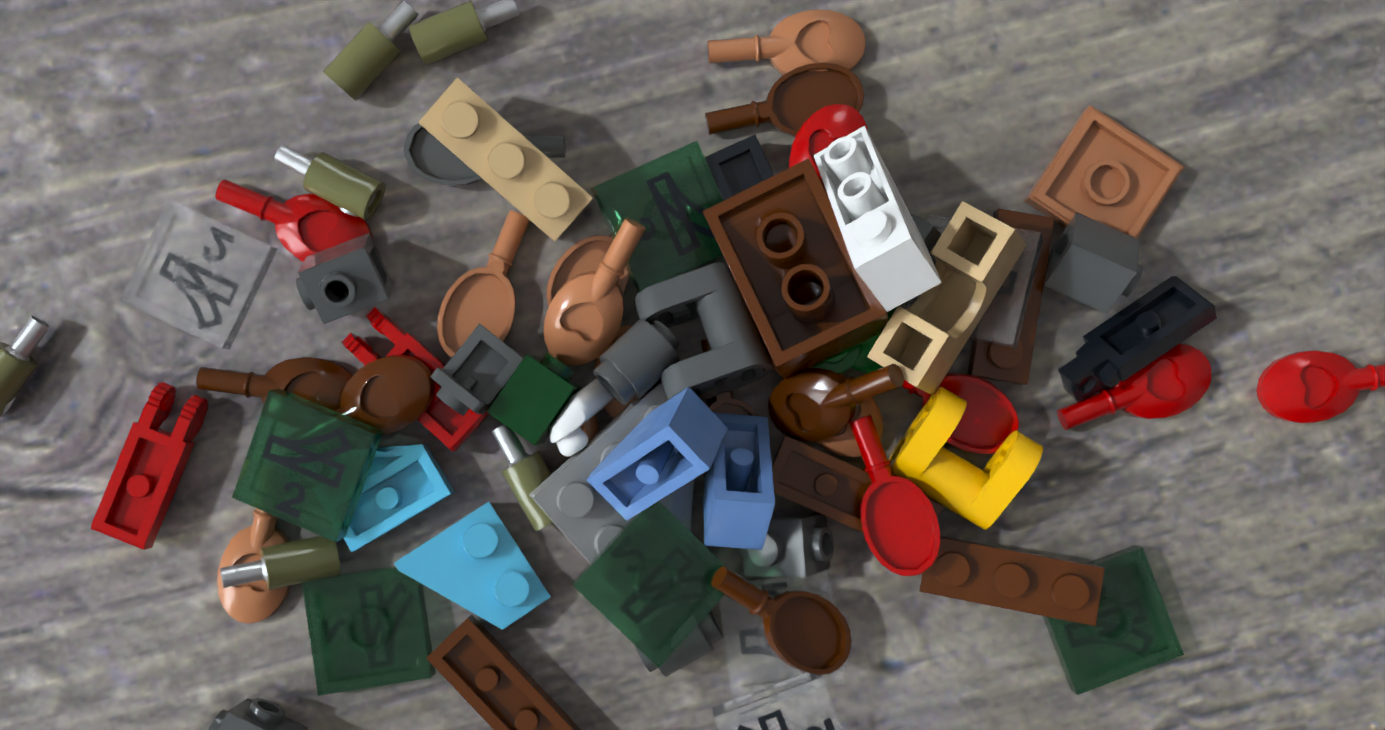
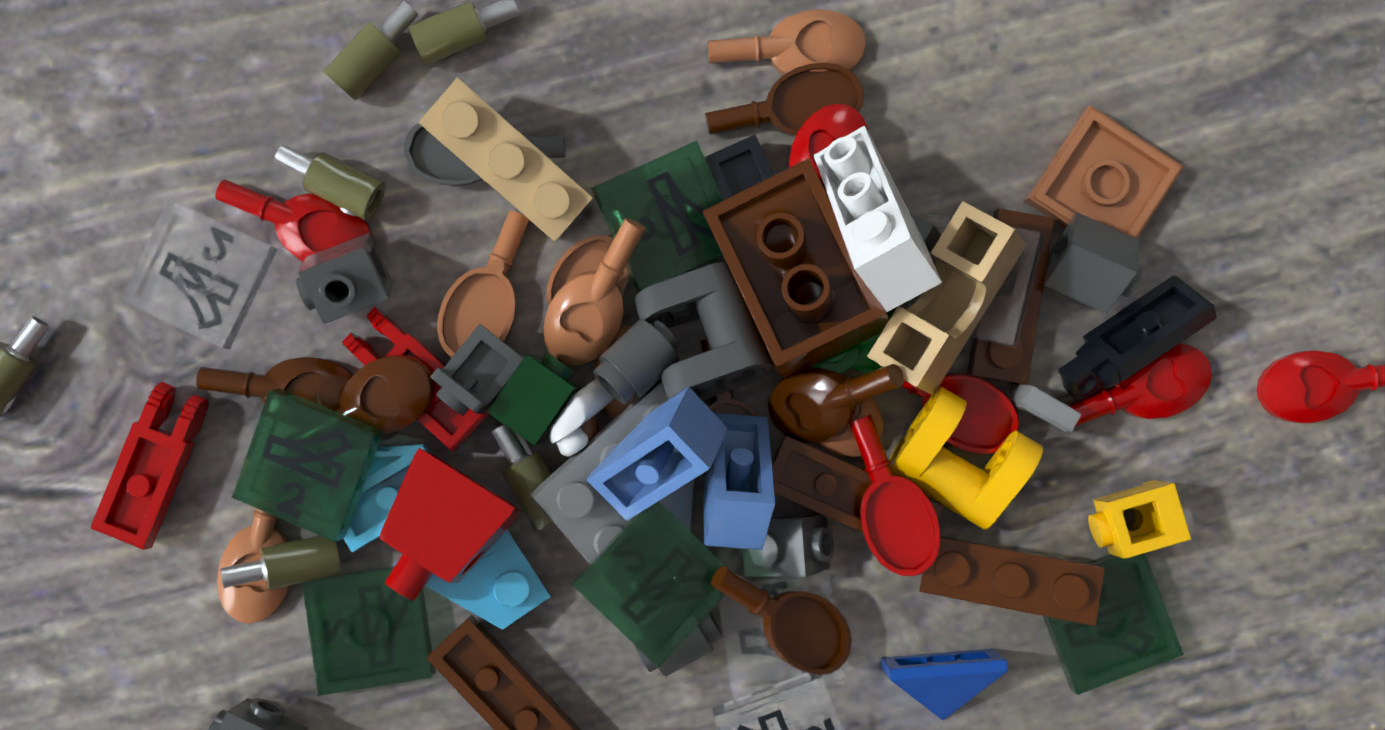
(441, 524): none -> red torso
(945, 679): none -> blue slope
(1032, 400): none -> light grey tile
(1156, 525): none -> yellow brick

